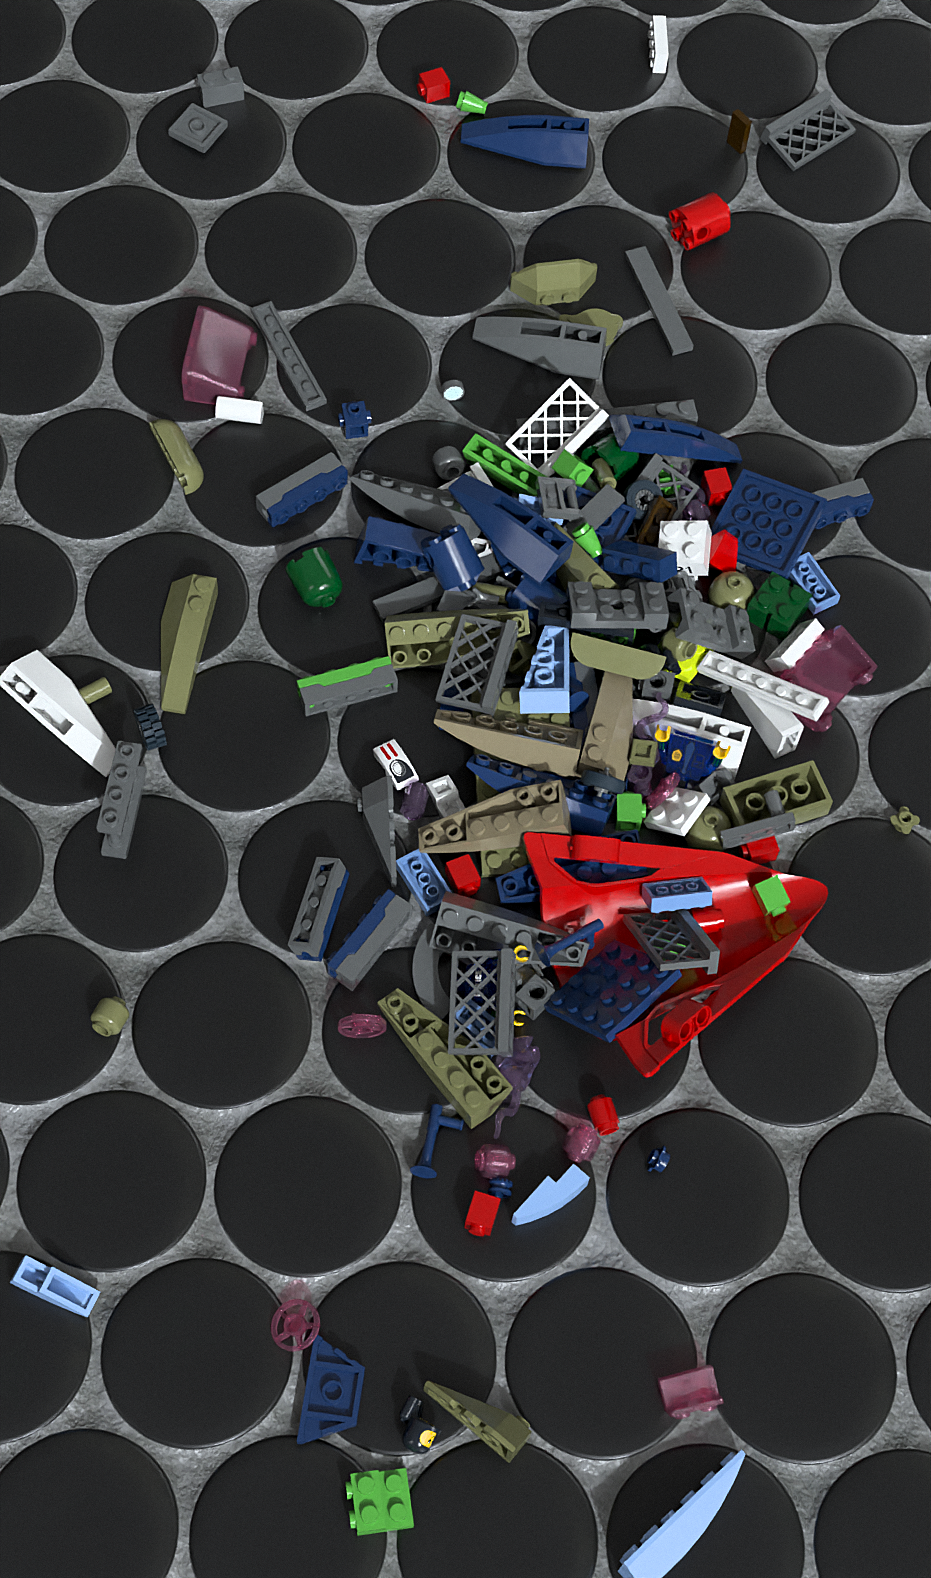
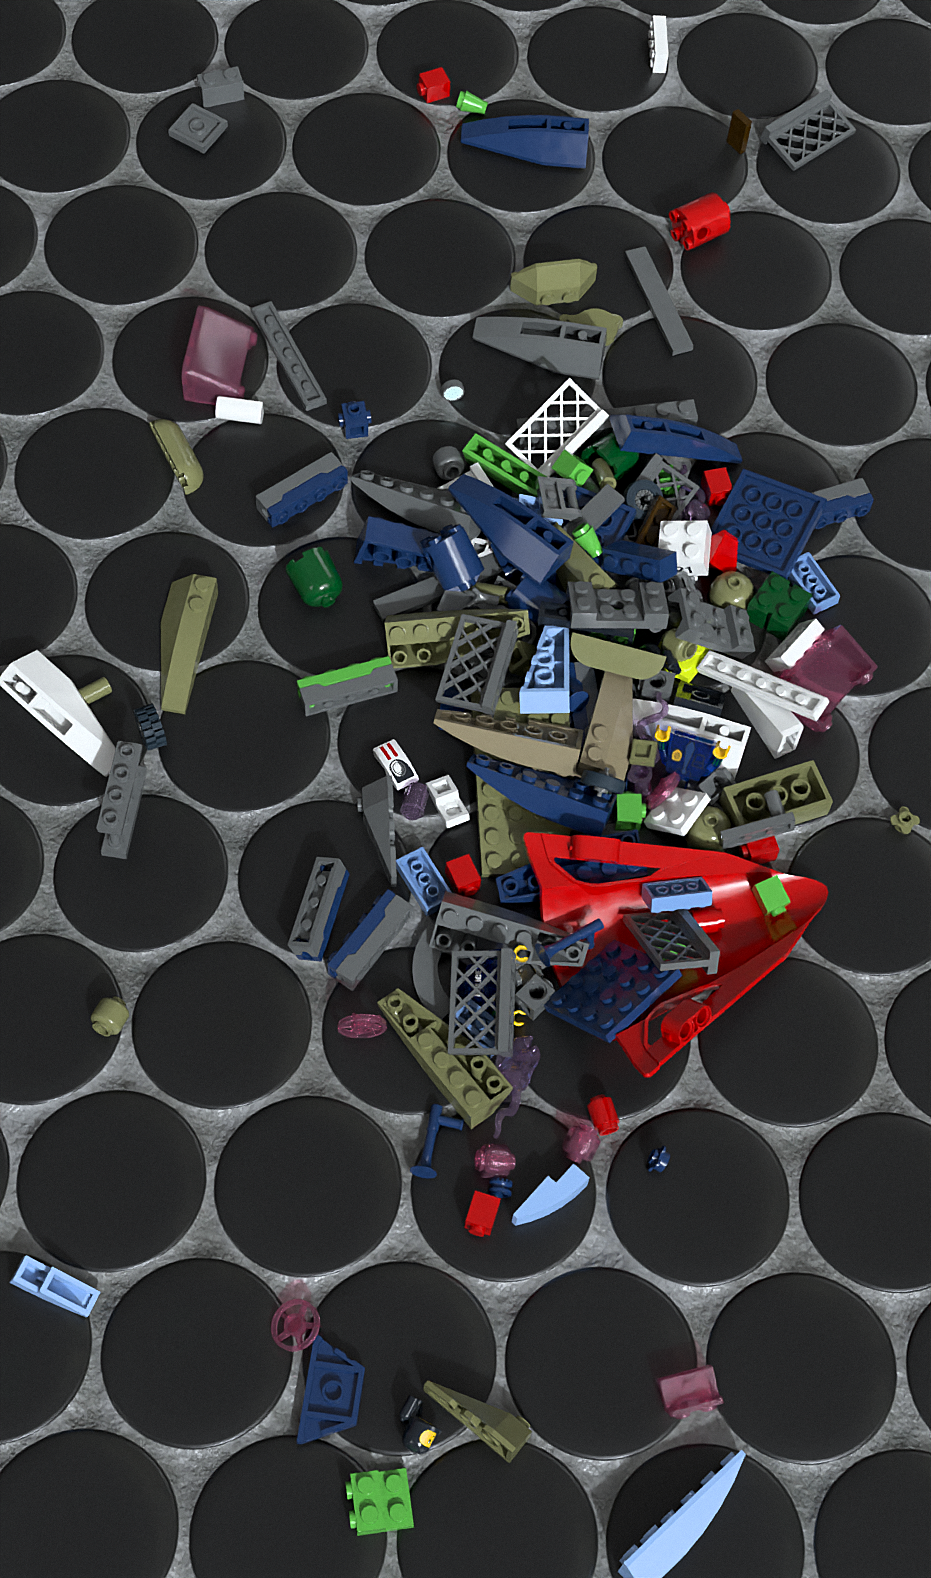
(500, 821): dark tan wedge -> none

